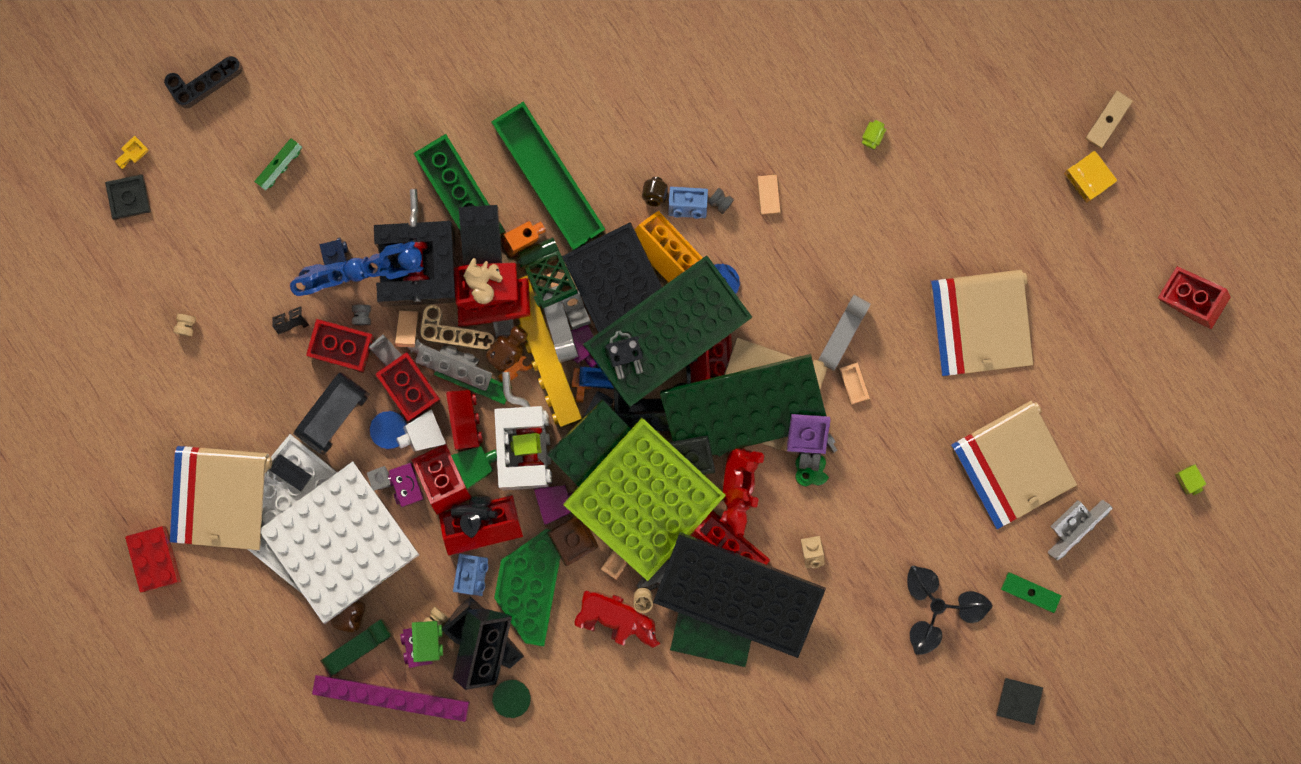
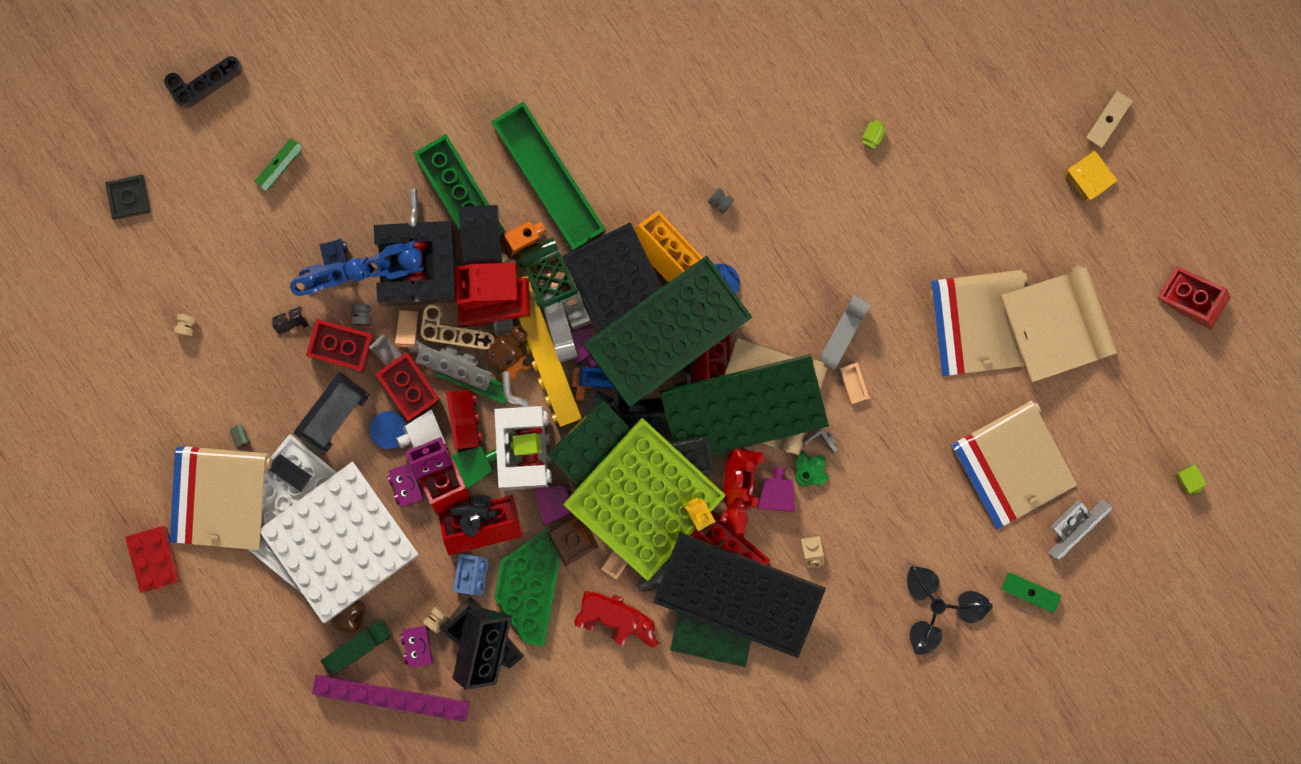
(133, 151): yellow plate -> none
(239, 436): none -> sand green slope
(379, 478): light grey bracket -> none
(426, 641): bright green slope -> none
(428, 457): none -> magenta brick
(477, 280): tan animal -> none
(511, 698): dark green tile -> none
(623, 350): black piece -> none
(641, 604): tan wheel -> none
(654, 191): dark brown head -> none
(688, 202): medium blue bracket -> none
(699, 513): none -> yellow brick
(768, 194): light nougat tile -> none
(777, 493): none -> magenta torso
(808, 434): medium lavender tile -> none
(810, 460): dark grey wheel -> none
(1019, 701): pearl dark grey tile -> none
(1058, 324): none -> tan door

